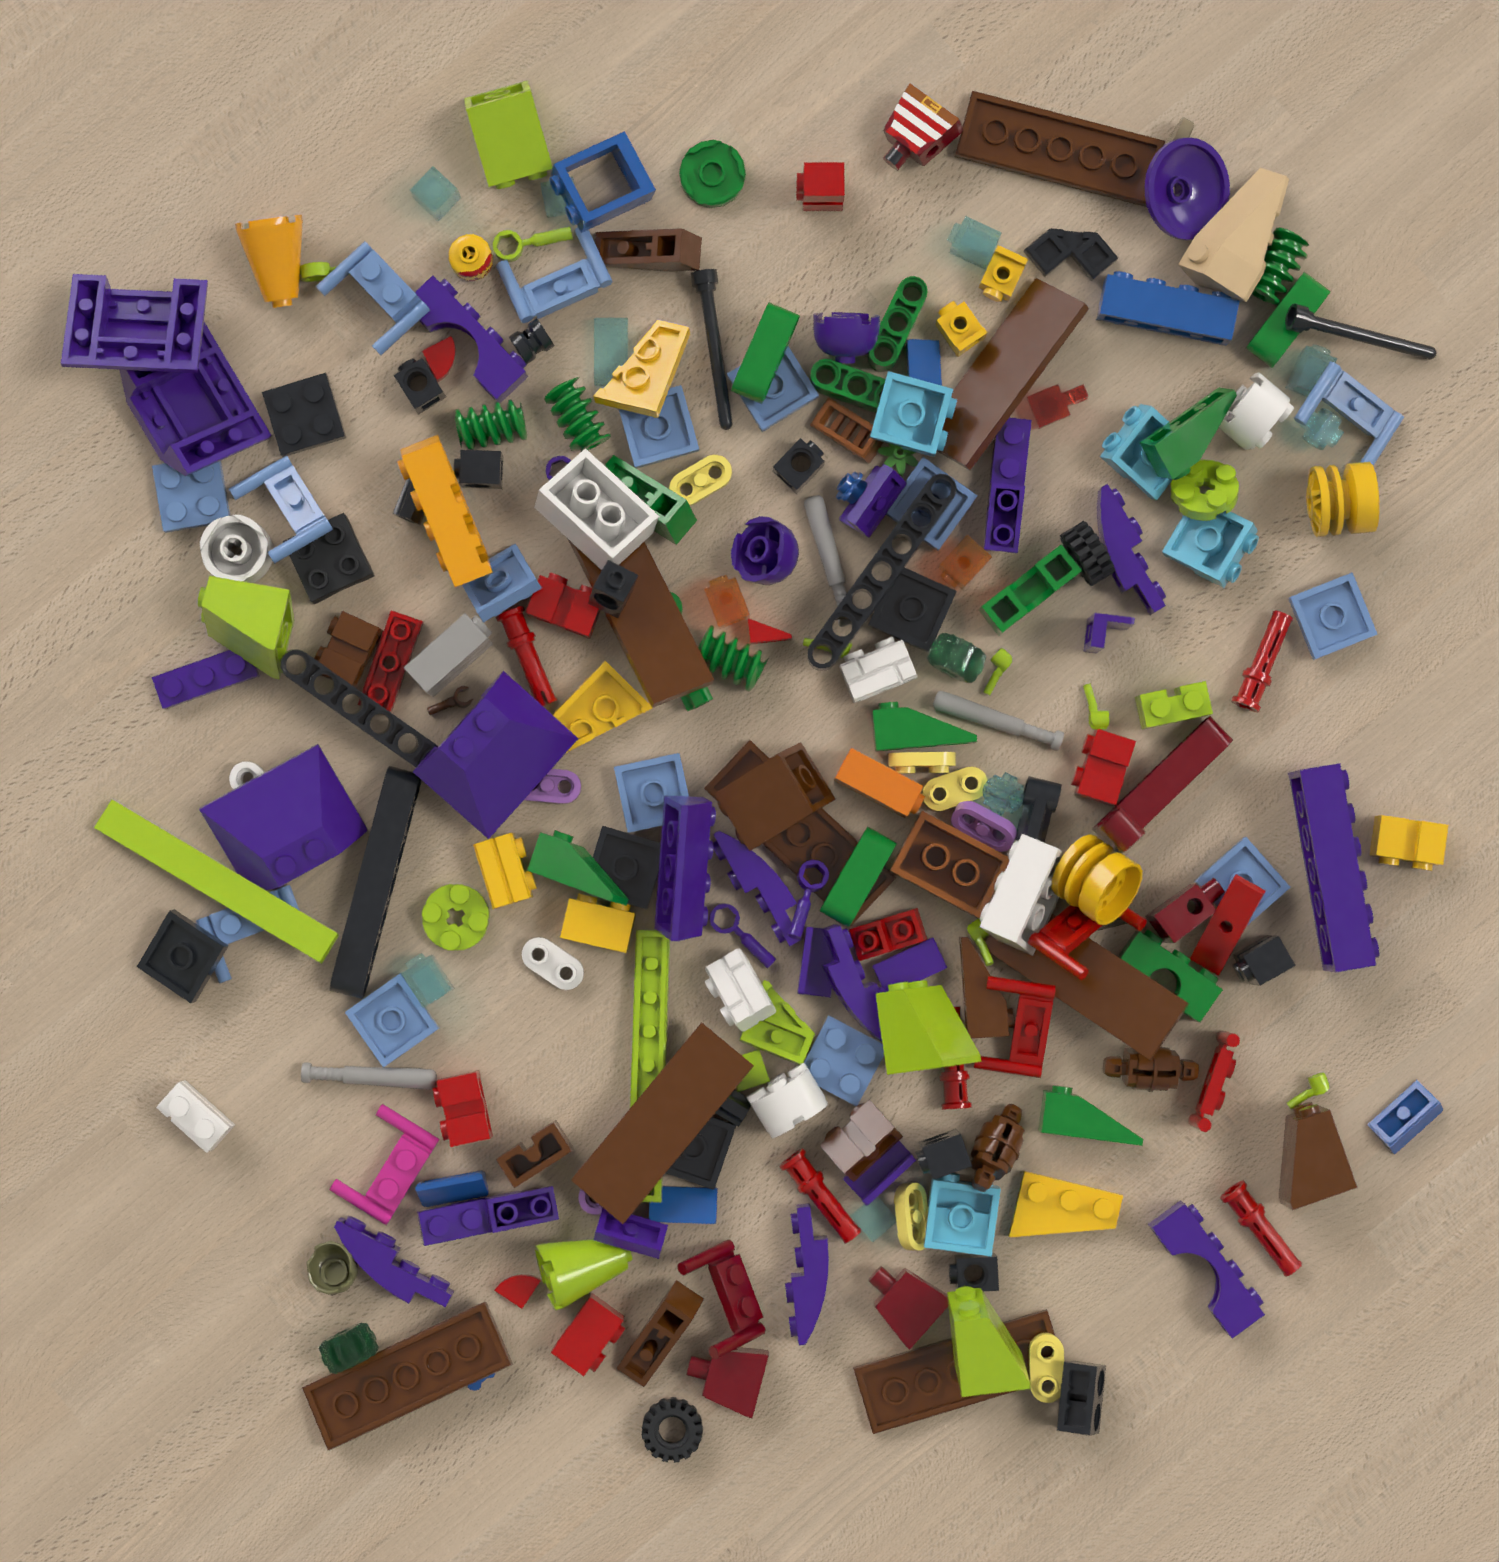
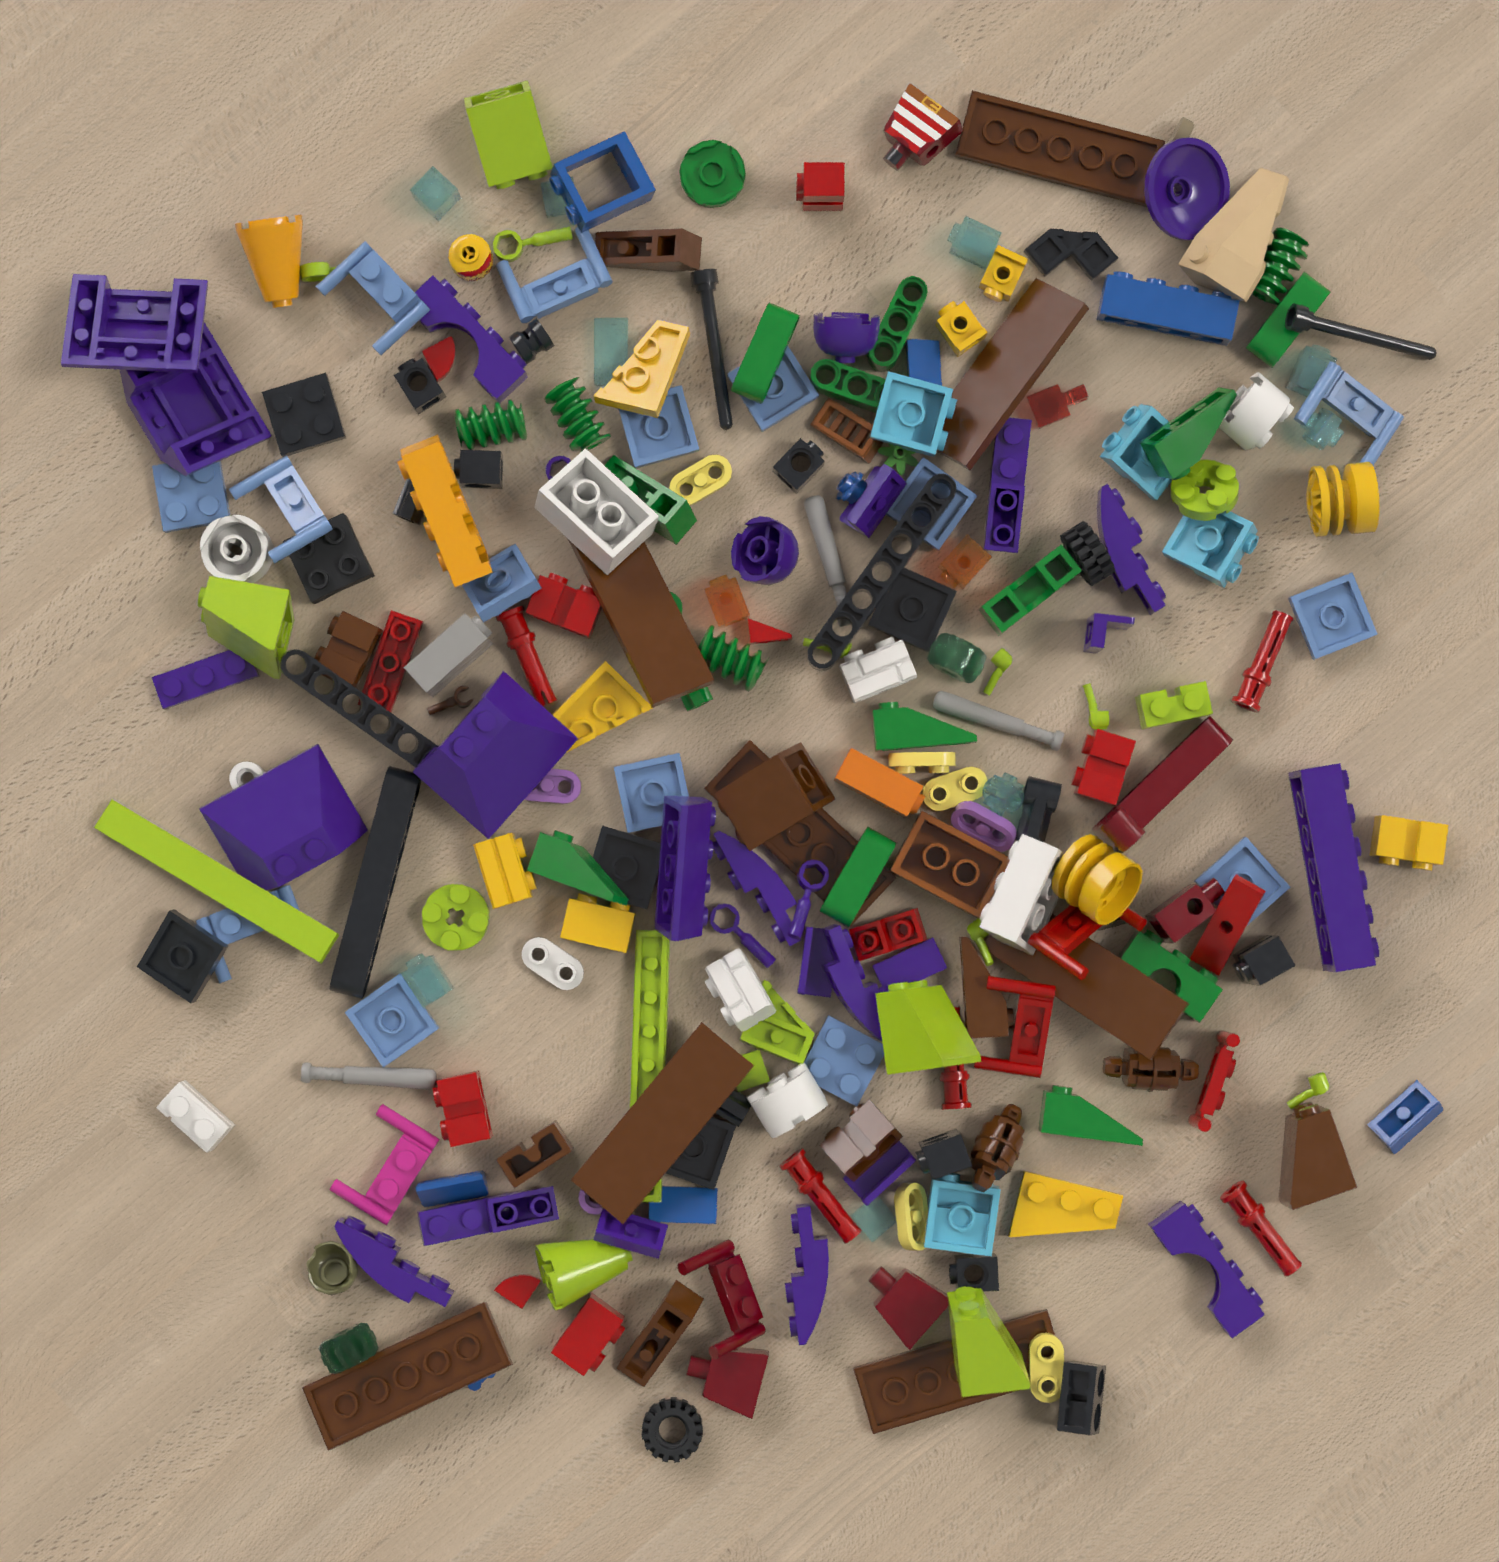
(613, 589): black brick -> none

